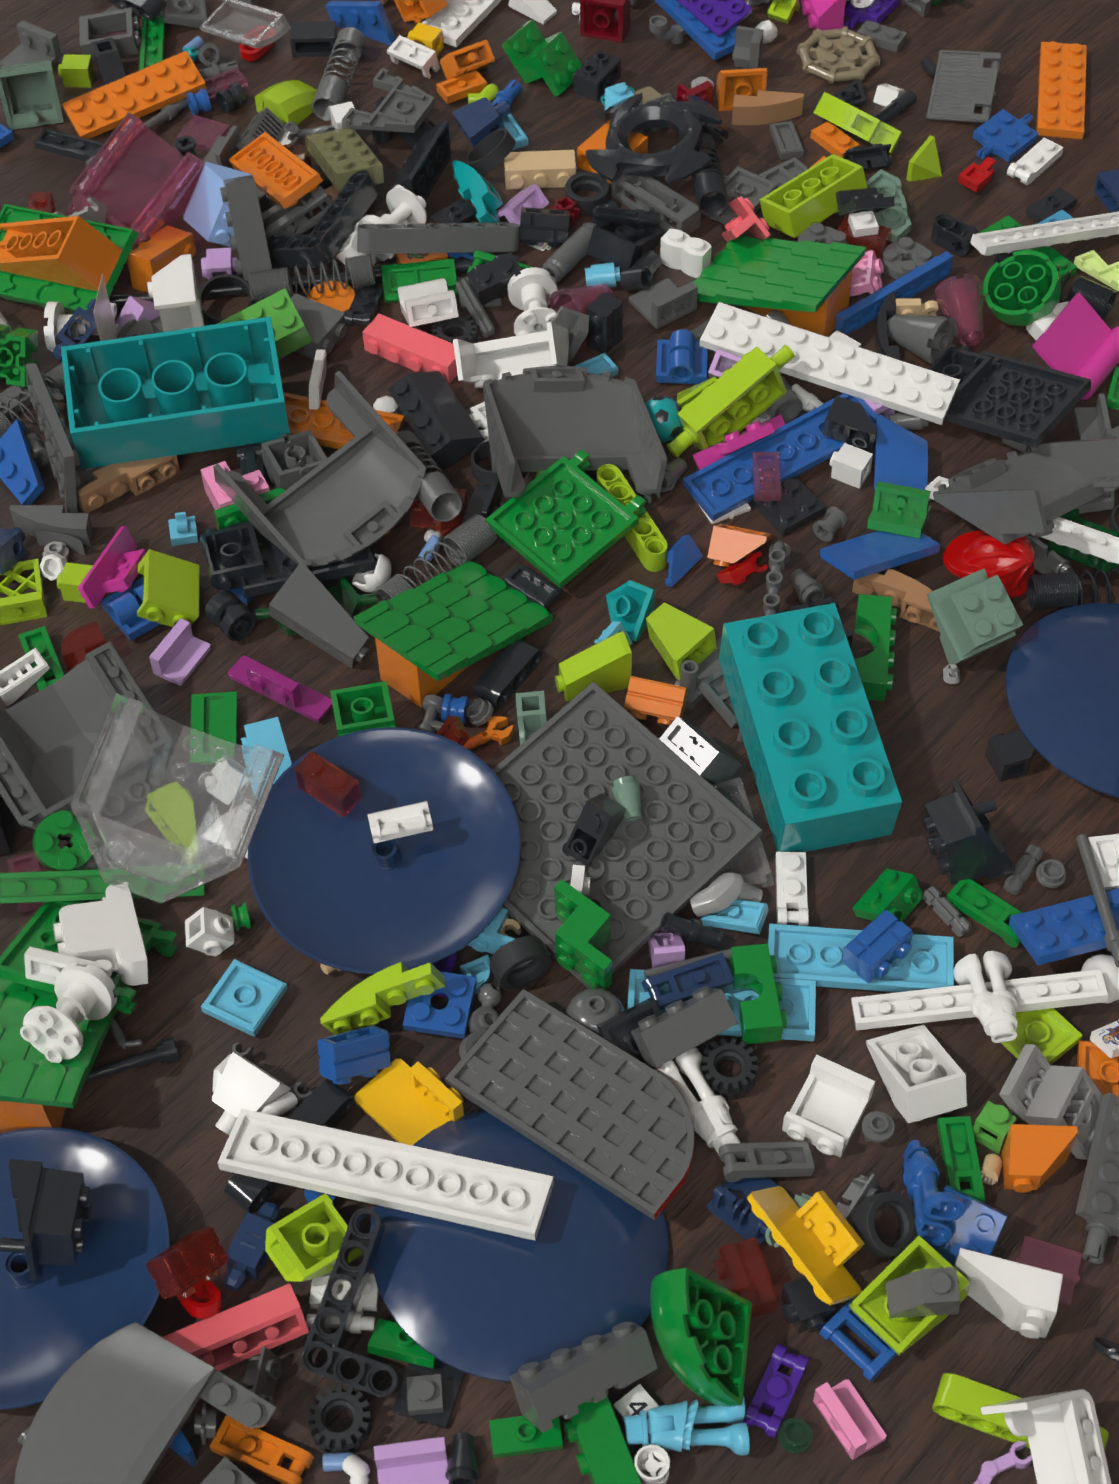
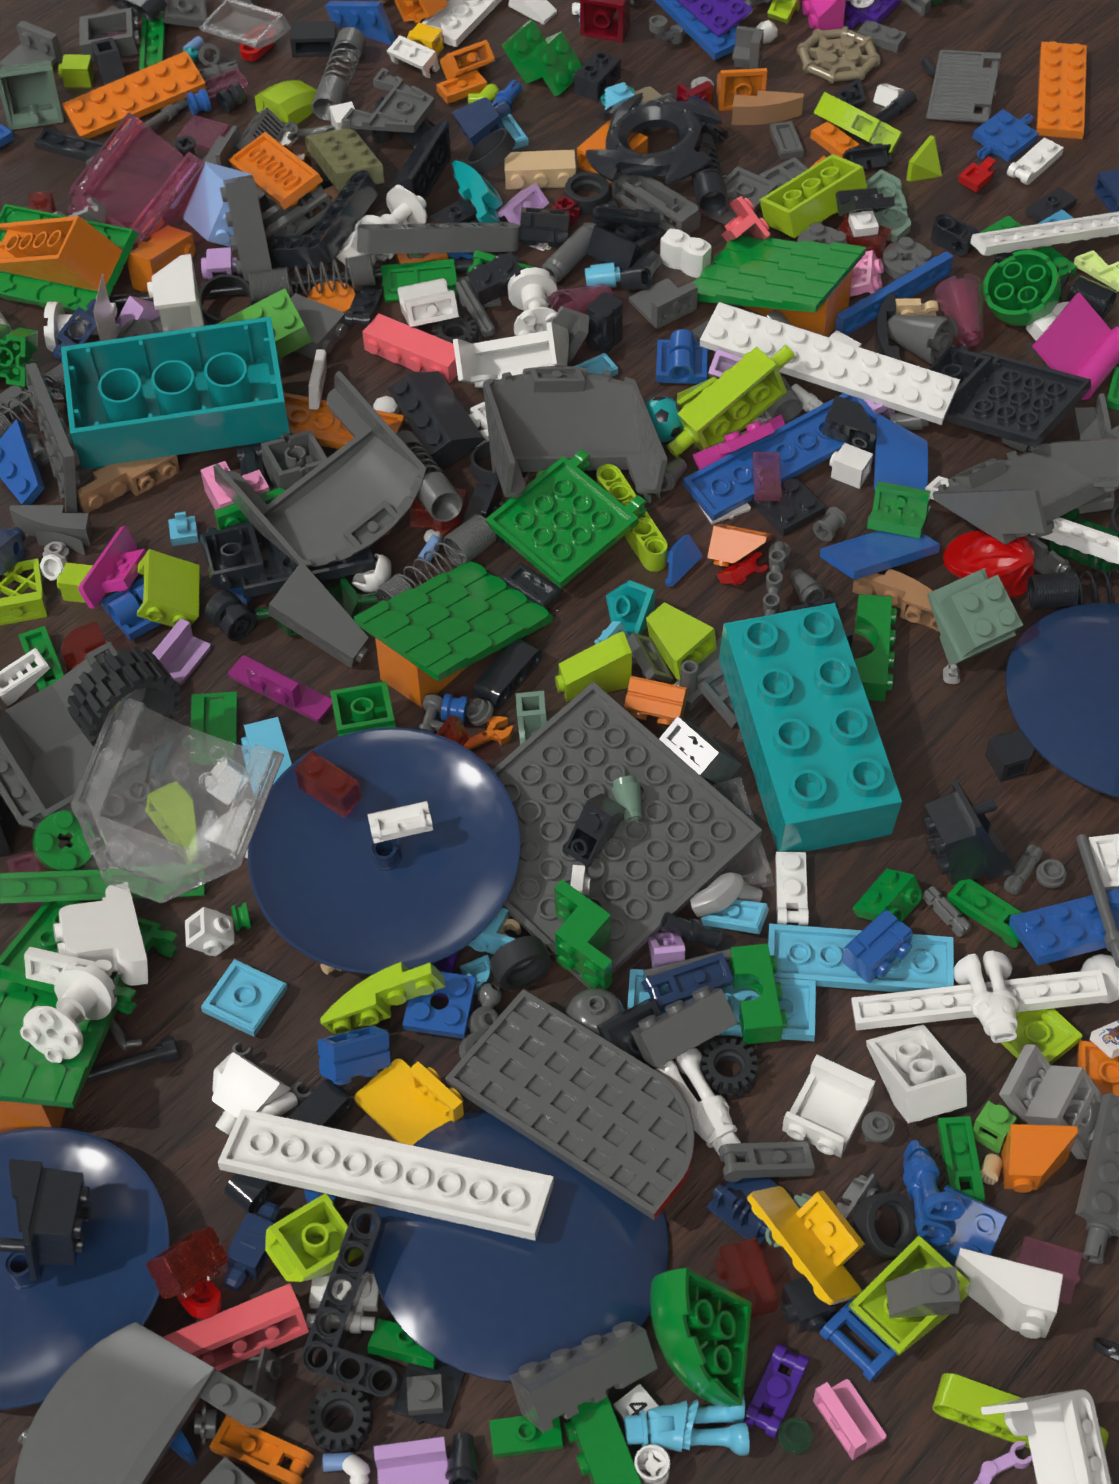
(116, 678): none -> black tyre
(649, 658): none -> dark grey plate

